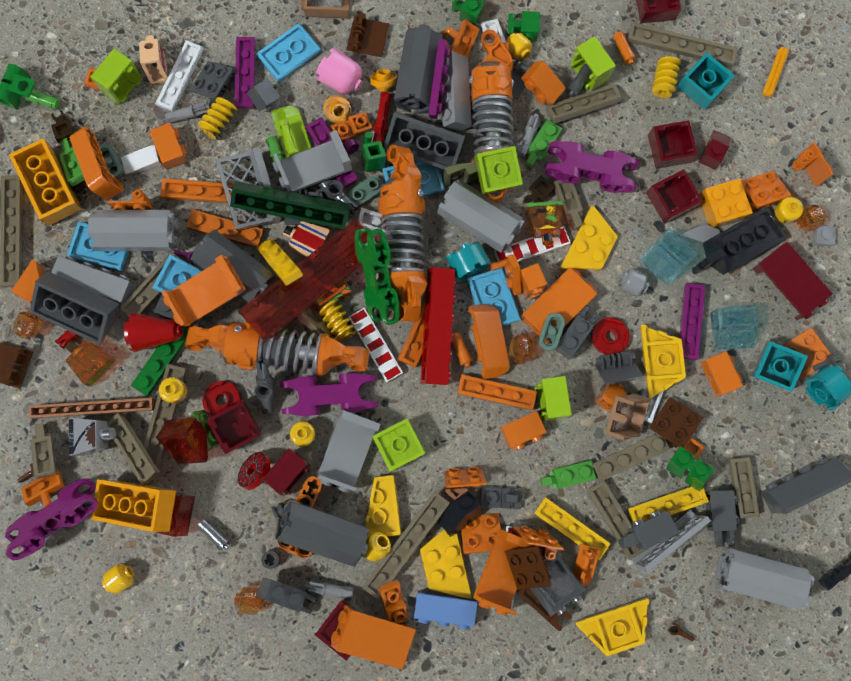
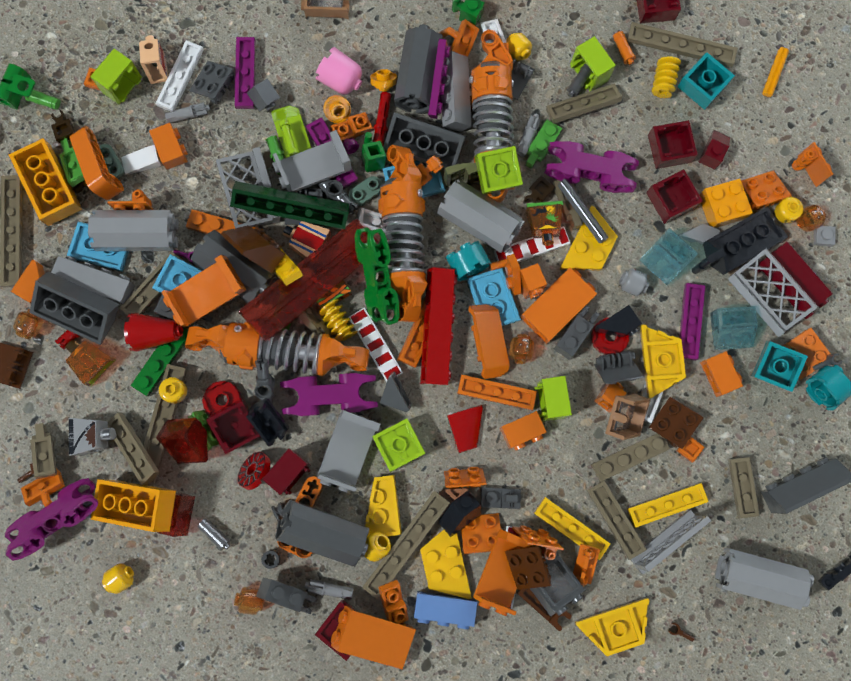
(91, 408): nougat piece -> none
(194, 191): orange plate -> none
(216, 117): yellow piece -> none
(255, 246): none -> reddish brown slope
(267, 421): none -> black hinge
(288, 52): medium azure tile -> none
(302, 434): yellow head -> none
(367, 36): reddish brown hinge -> none
(395, 395): none -> dark grey slope
(434, 165): none -> orange plate
(461, 350): orange piece -> none
(465, 428): none -> red slope
(527, 25): green brick -> none
(543, 83): orange brick -> none
(551, 332): sand green plate -> none
(570, 475): bright green hinge -> none
(582, 211): none -> dark grey axle
(620, 324): none -> black slope
(649, 532): dark grey hinge -> none
(698, 470): green piece -> none
(723, 515): dark grey hinge -> none
(762, 306): none -> light grey fence

